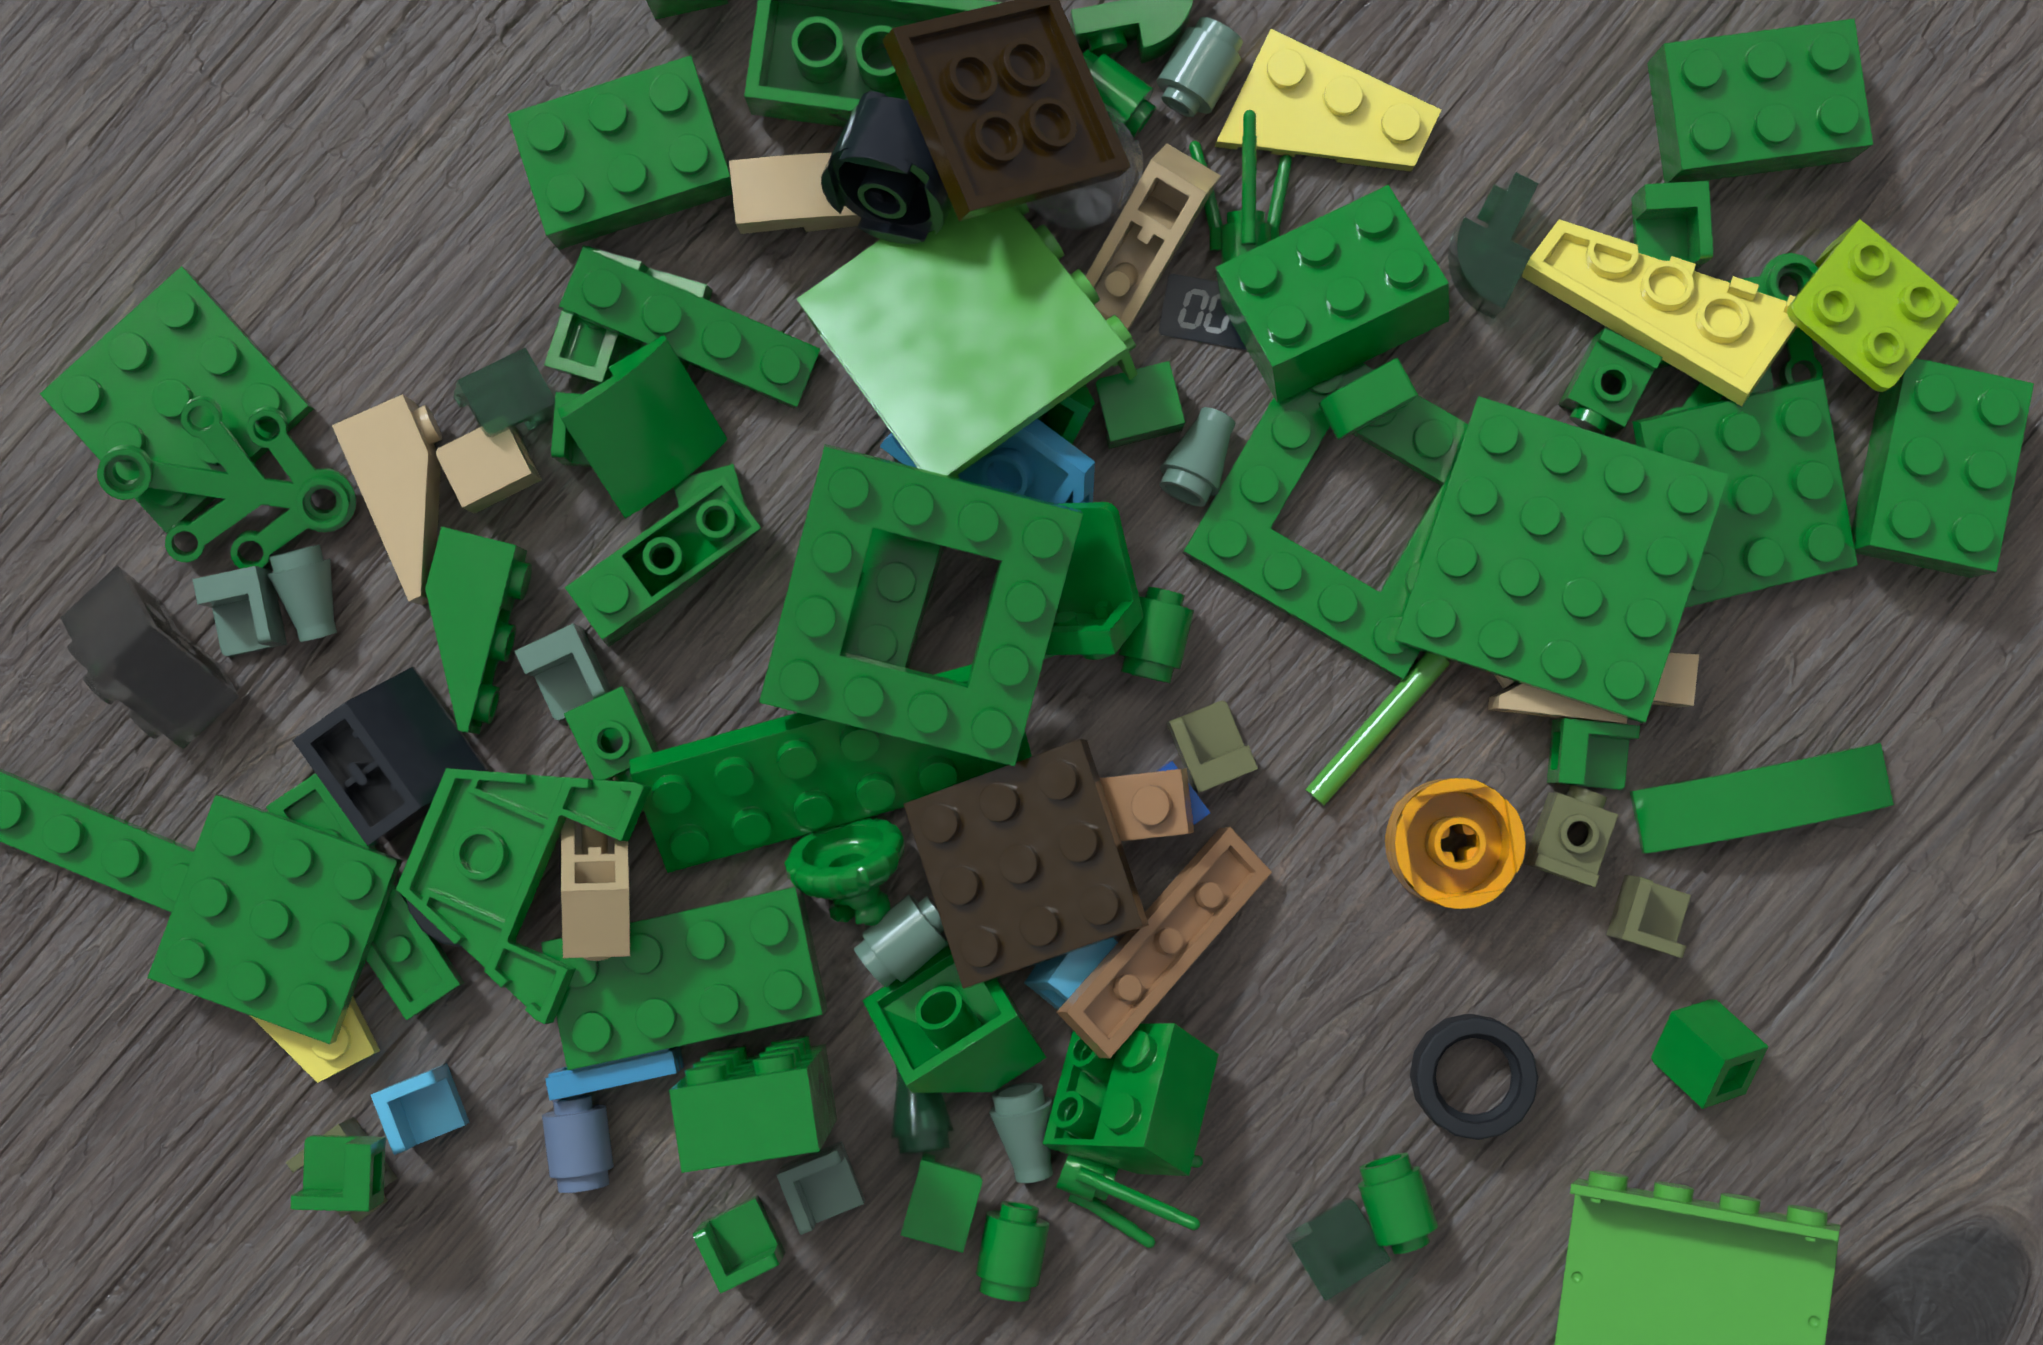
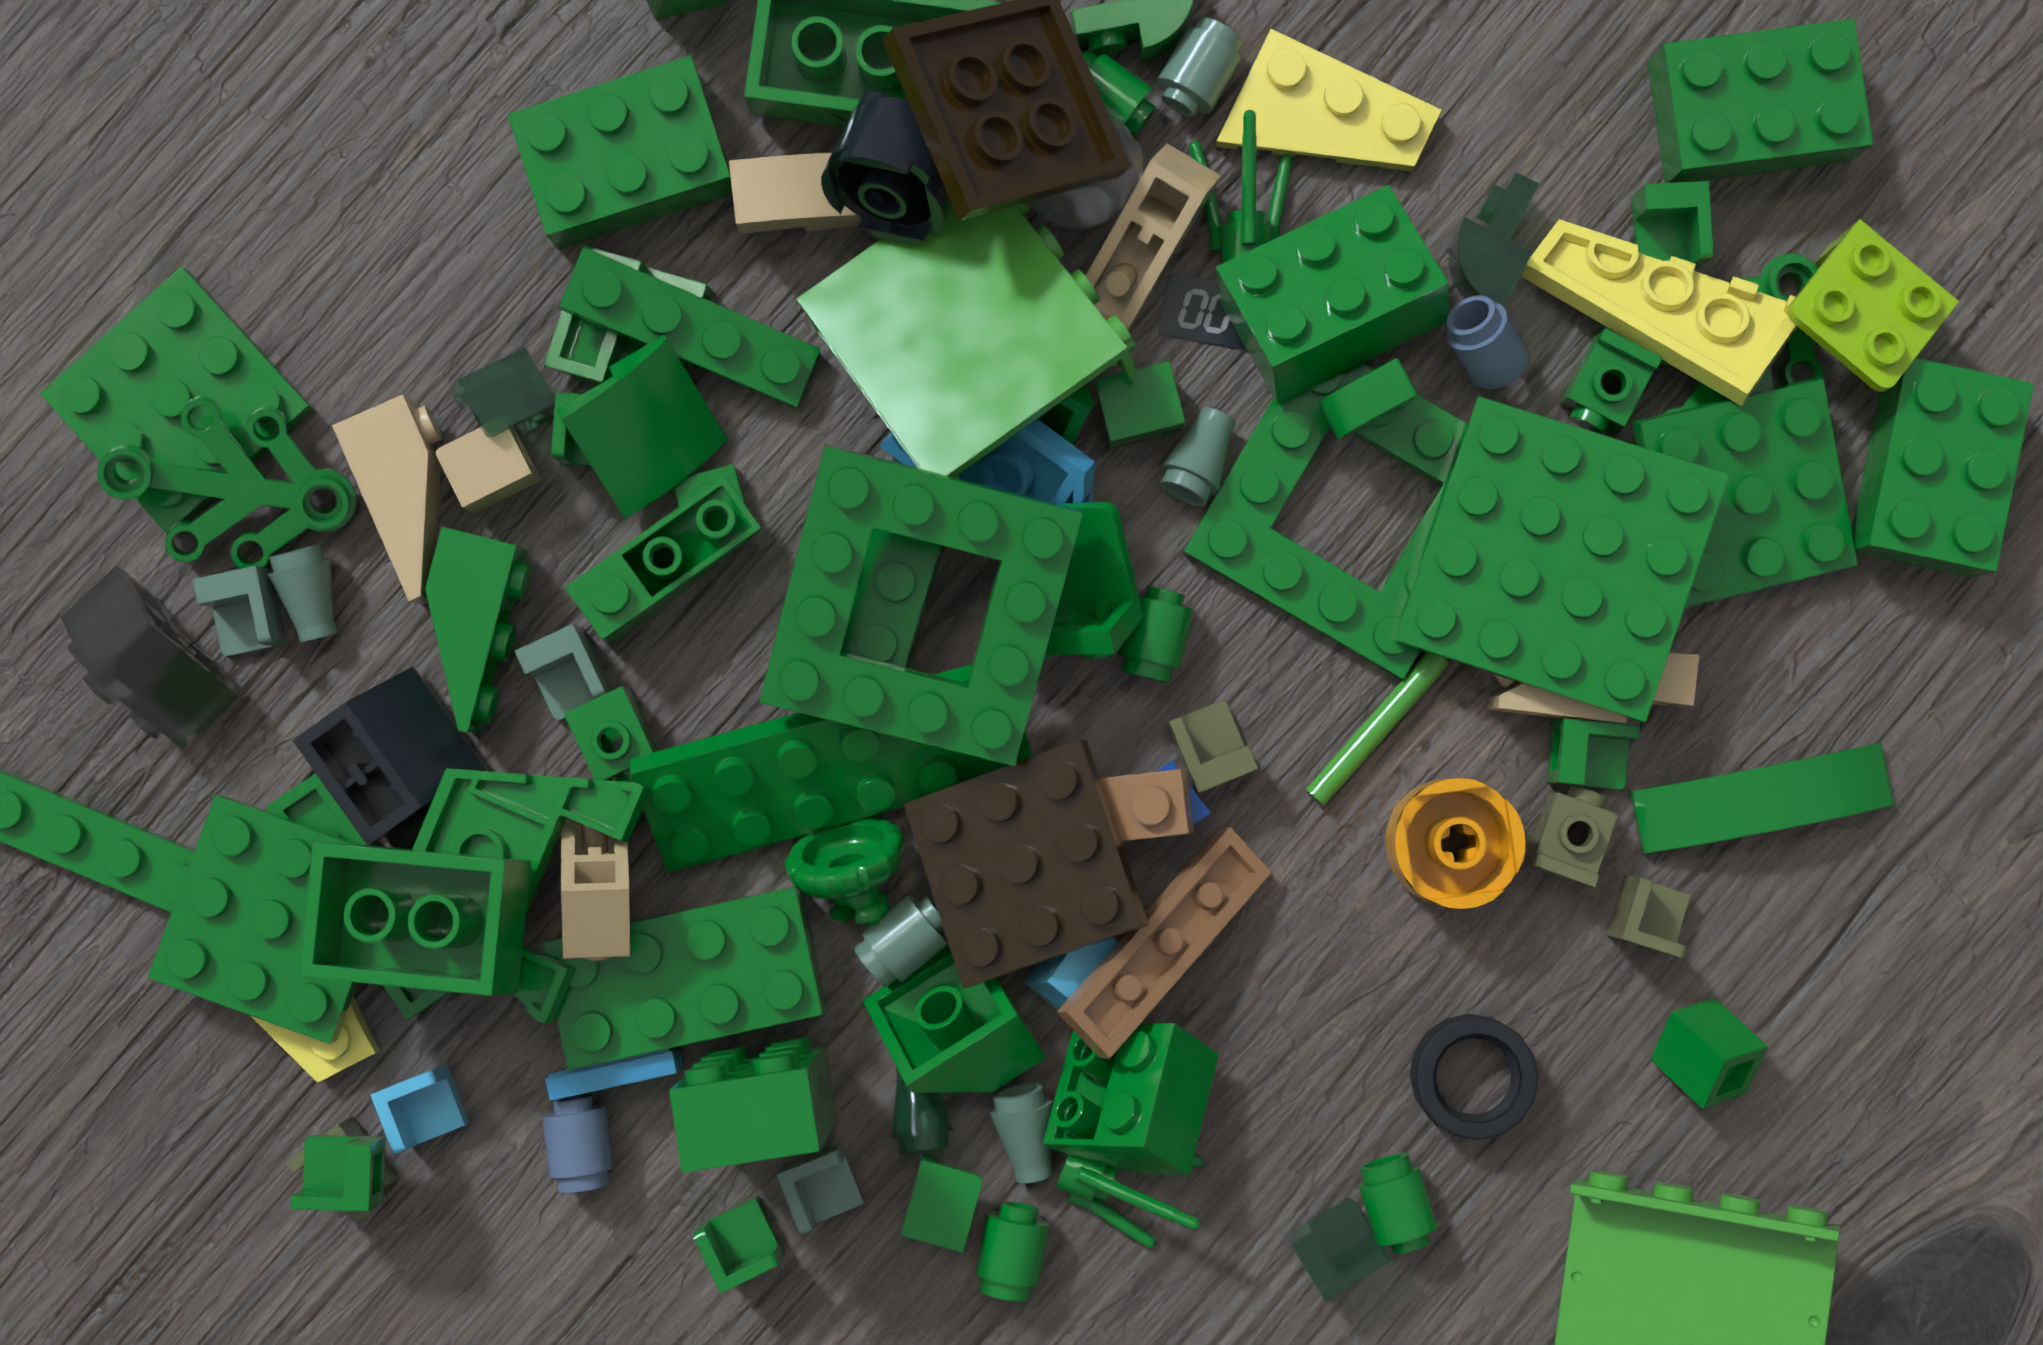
(415, 918): none -> green brick
(1486, 342): none -> sand blue brick

